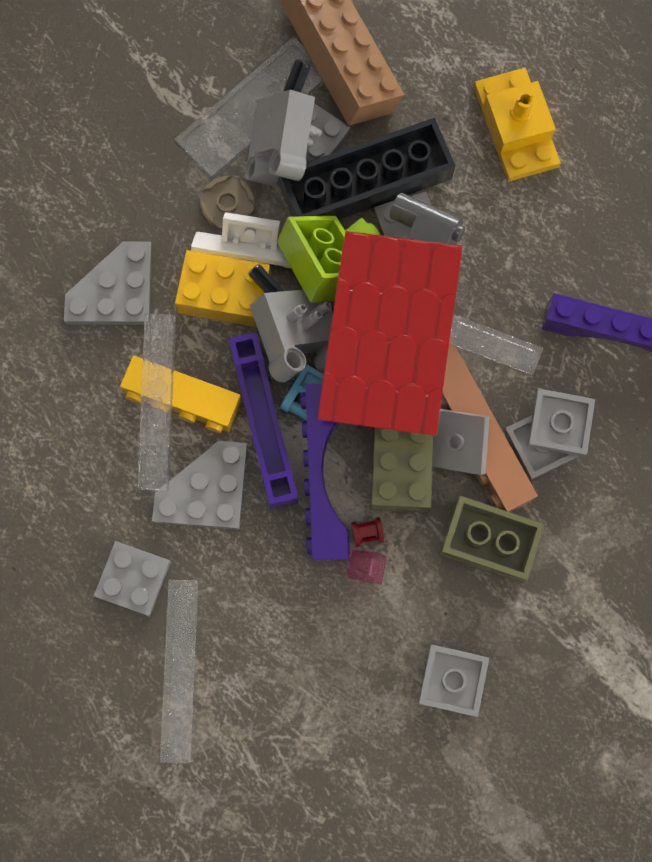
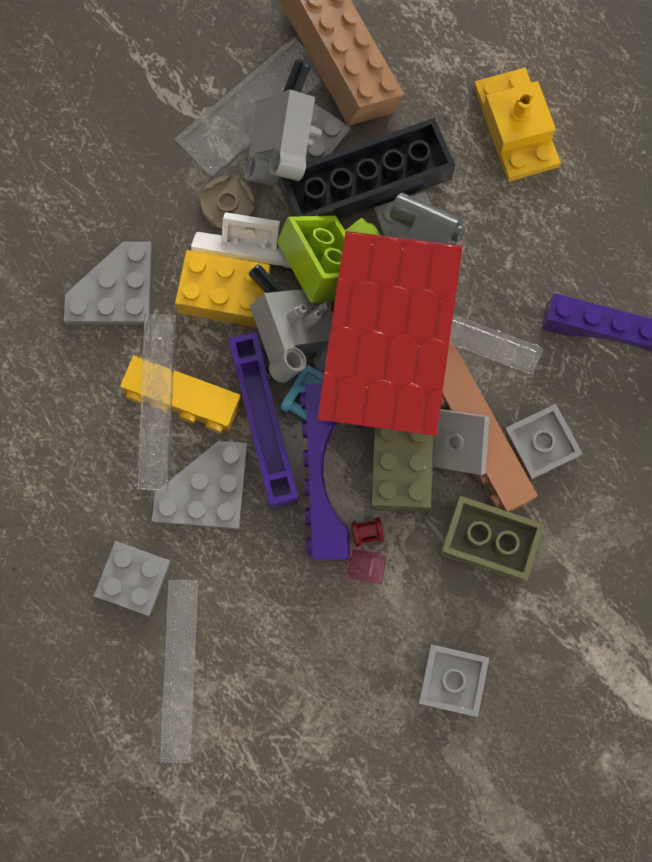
(561, 422): light grey plate -> none

